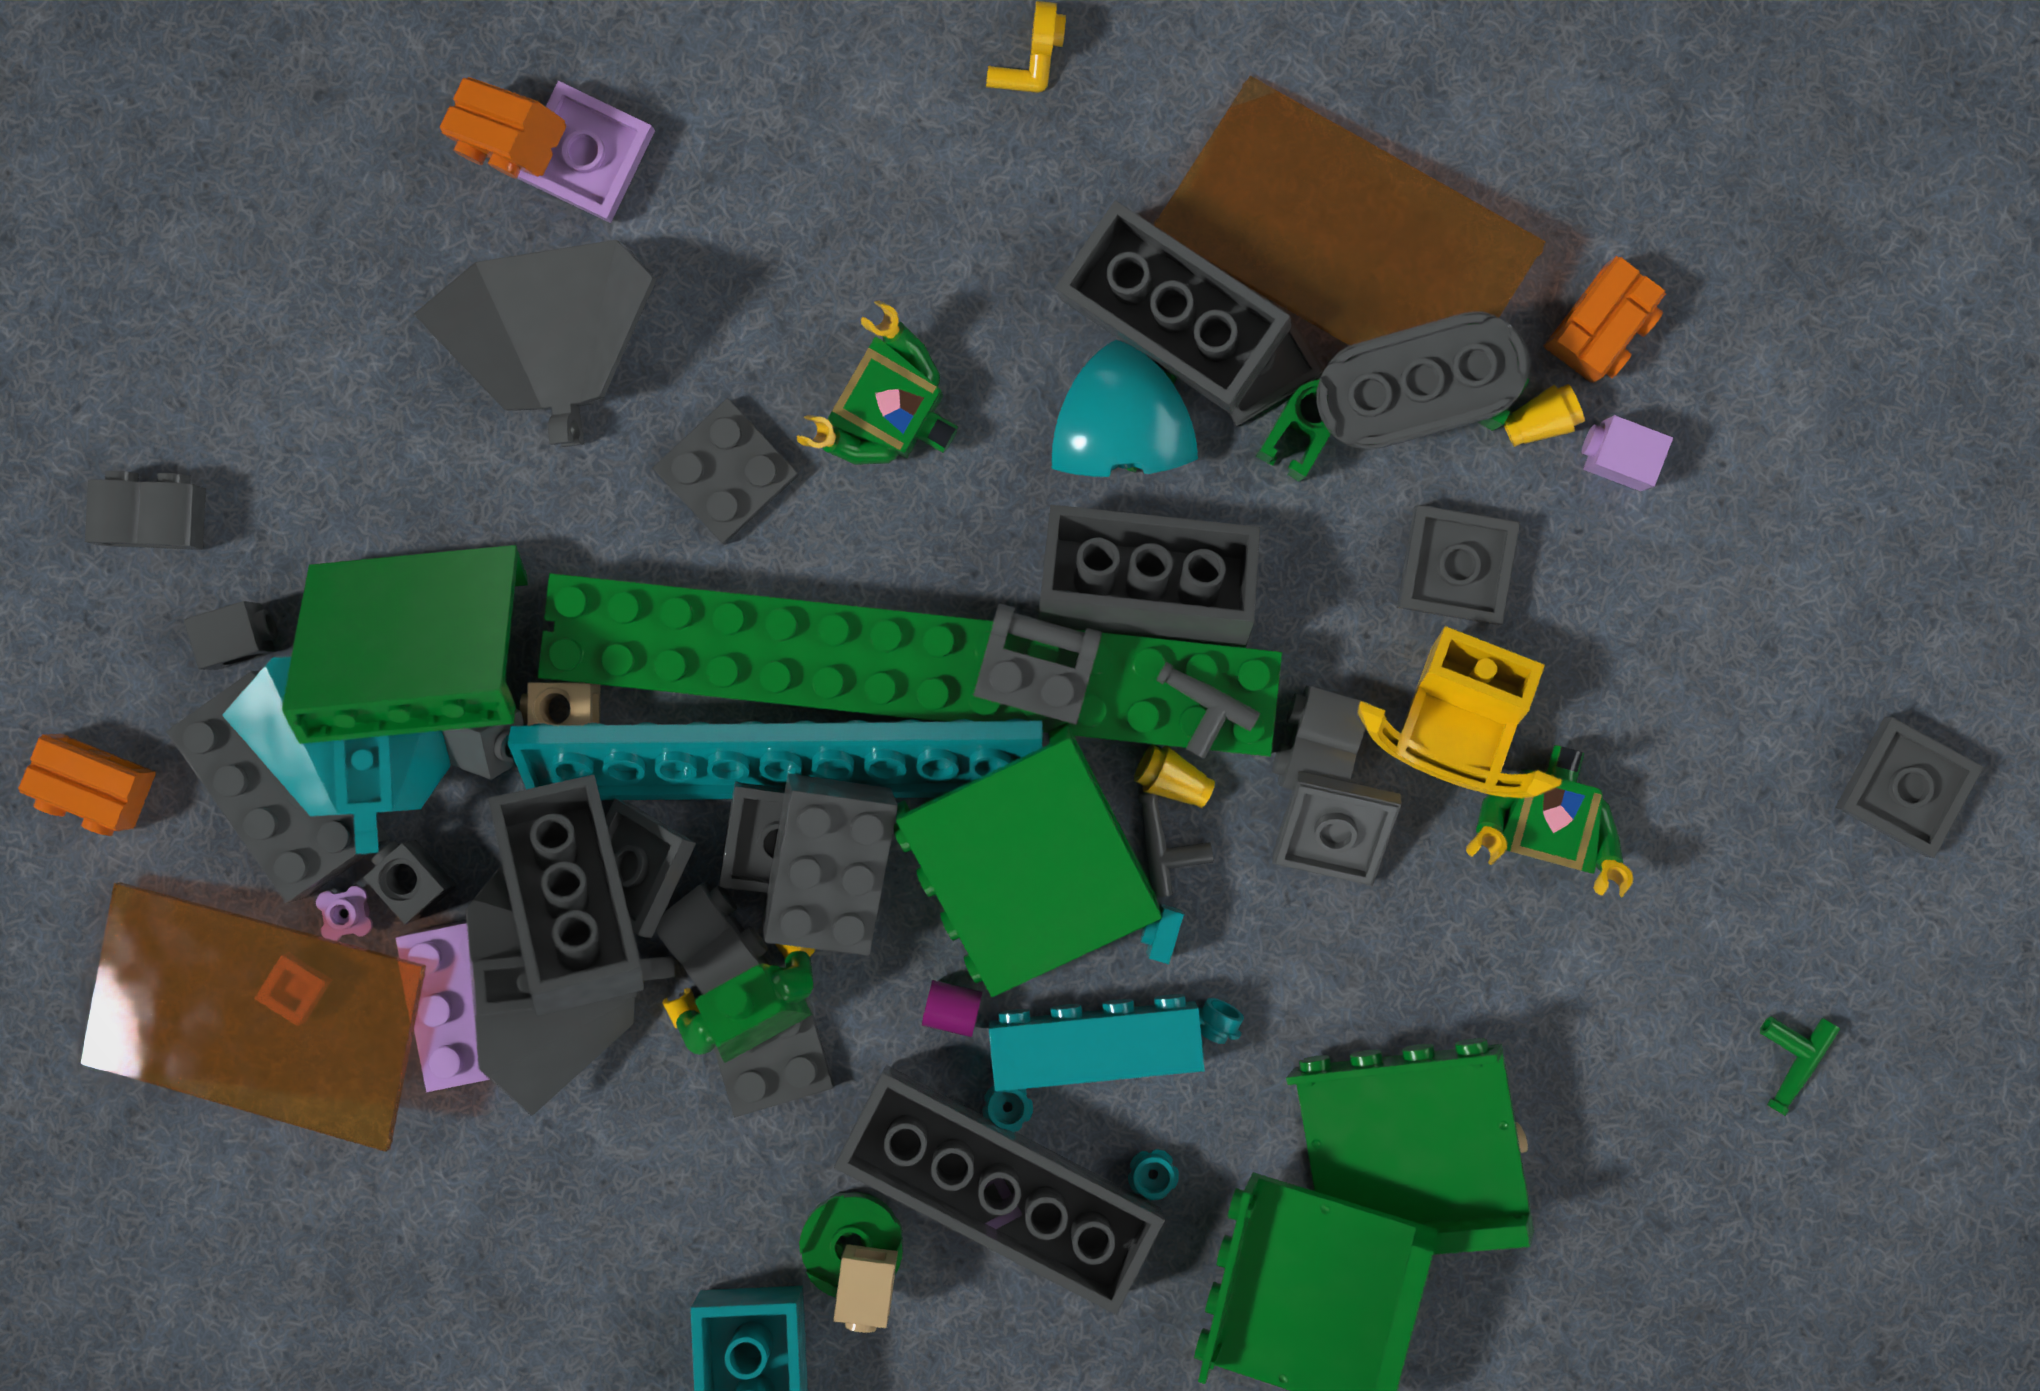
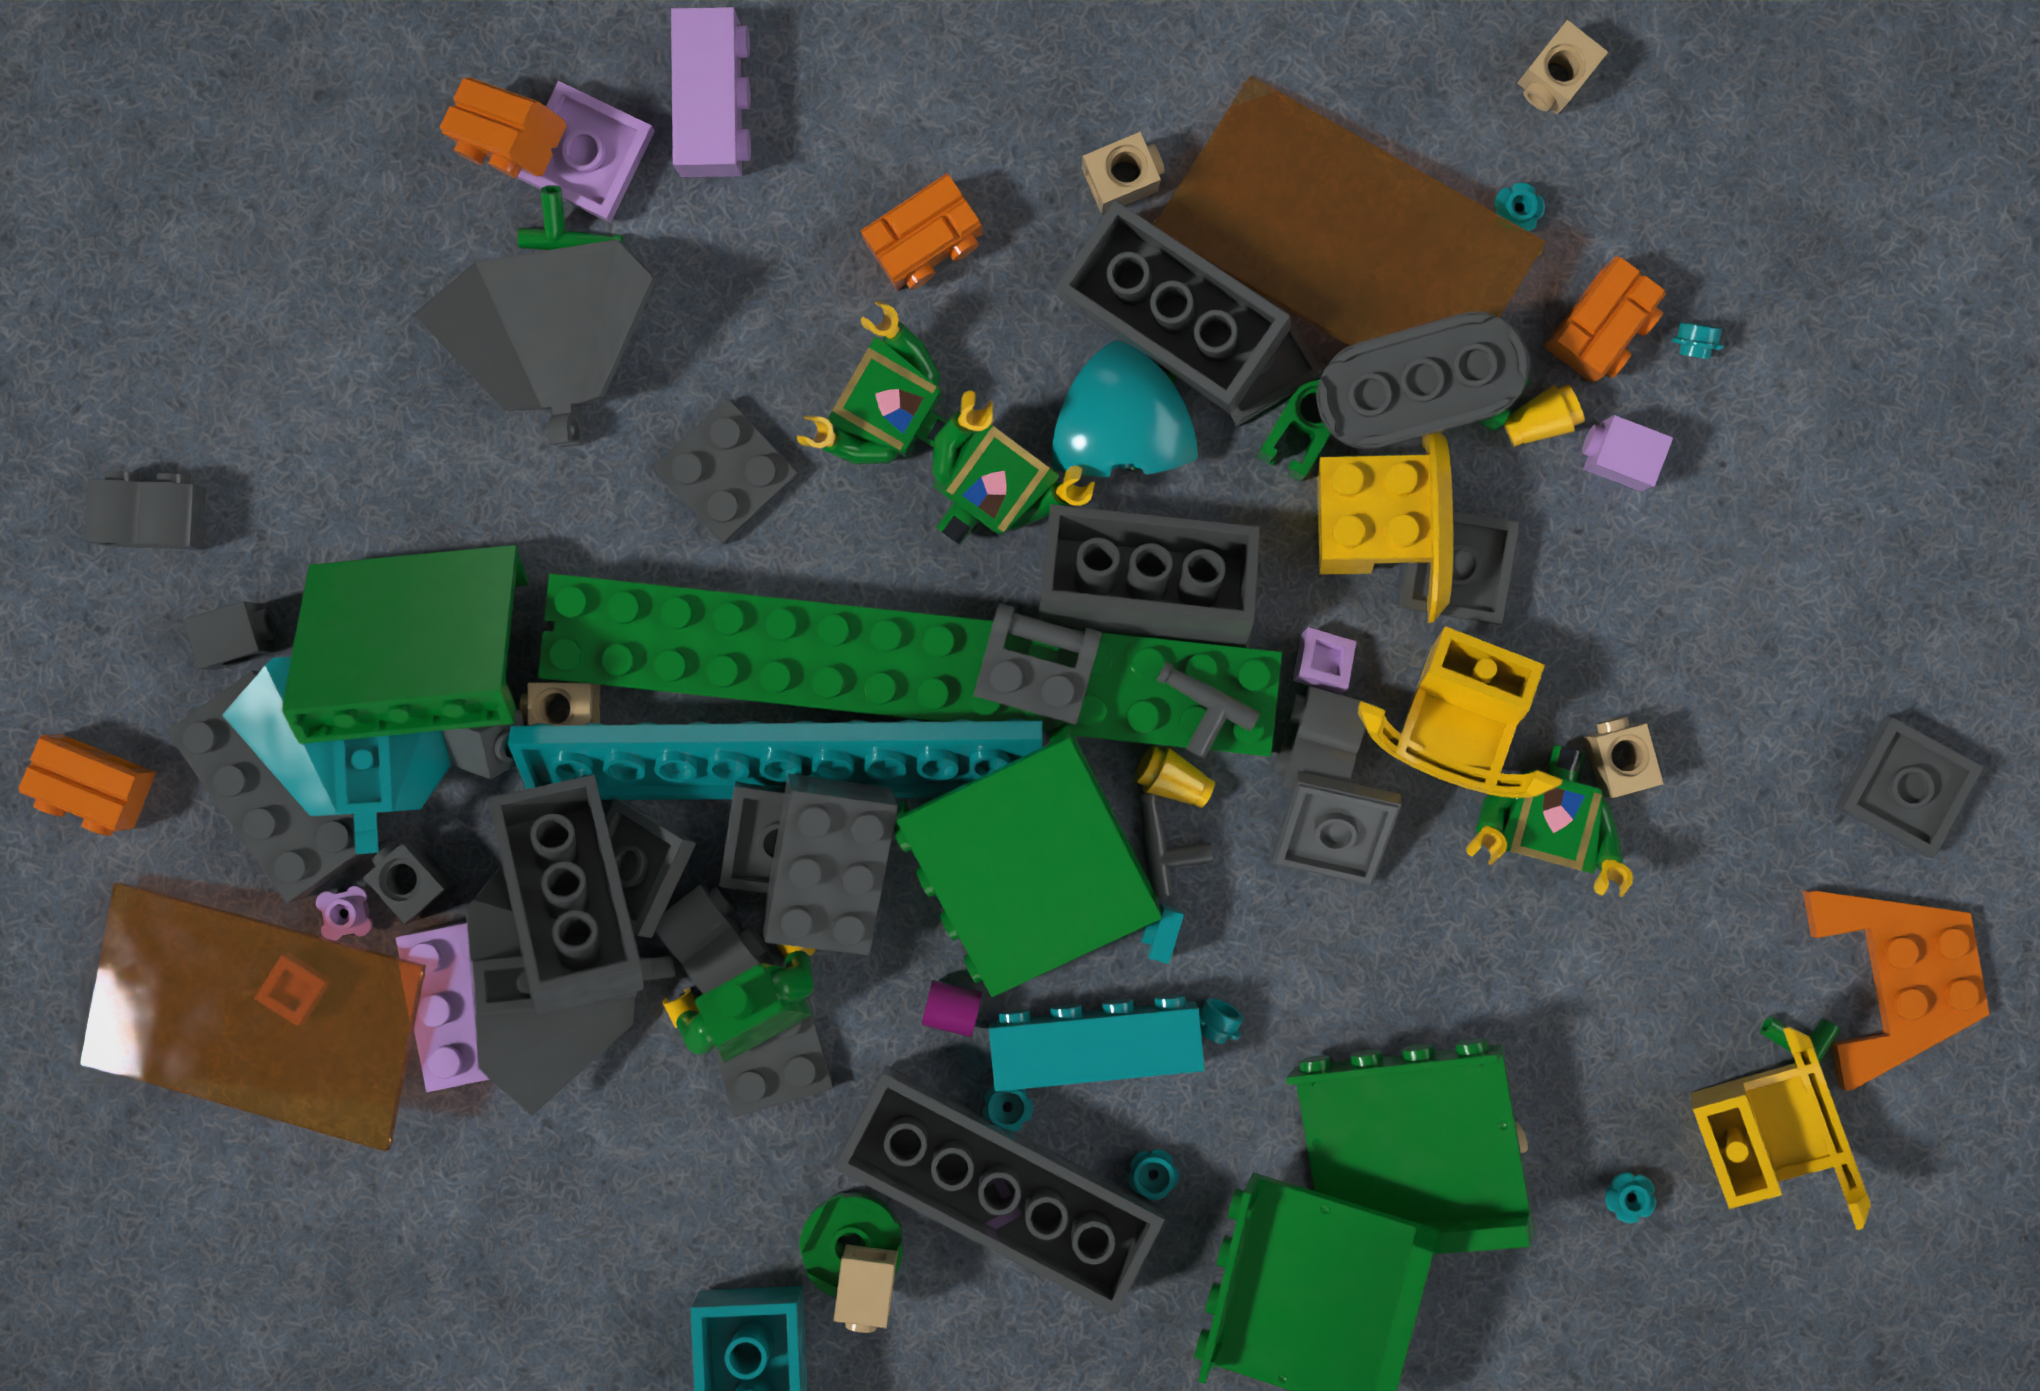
(554, 233): none -> green piece
(709, 92): none -> lavender brick
(923, 233): none -> orange brick
(994, 477): none -> torso
(1046, 33): yellow plate -> none
(1106, 187): none -> tan brick
(1324, 661): none -> lavender plate
(1389, 514): none -> yellow piece
(1522, 194): none -> teal plate
(1576, 54): none -> tan brick
(1621, 1187): none -> teal plate
(1641, 771): none -> tan brick
(1698, 340): none -> teal plate
(1777, 1130): none -> yellow piece
(1922, 975): none -> orange wing

